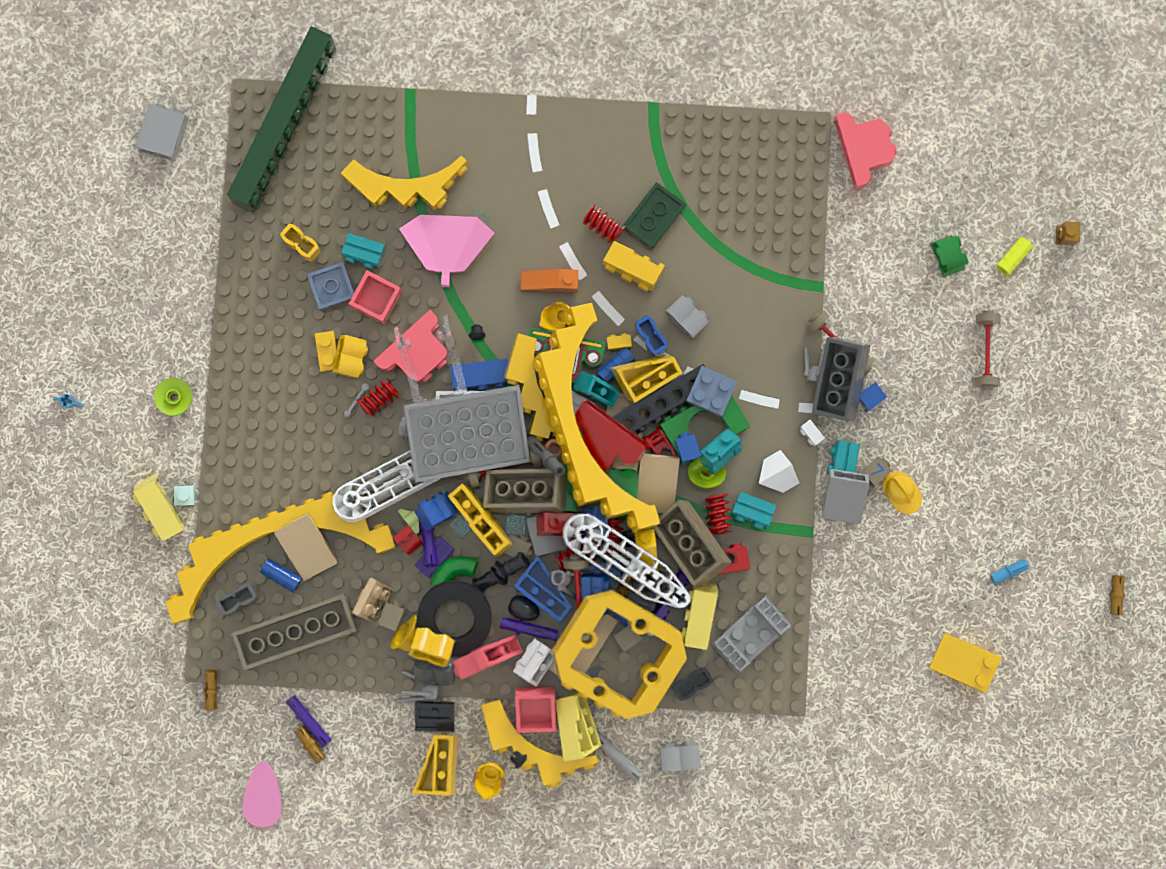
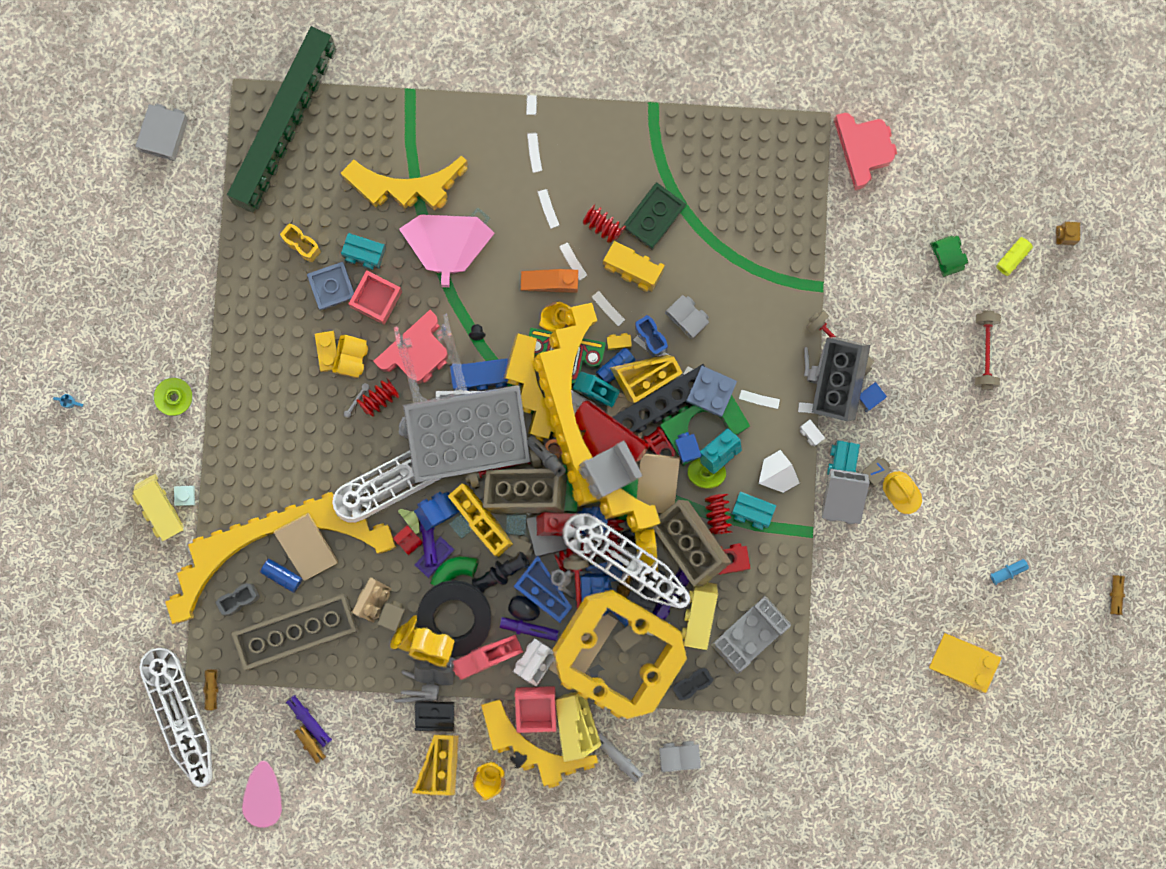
(183, 726): none -> white beam
(610, 470): none -> light grey panel

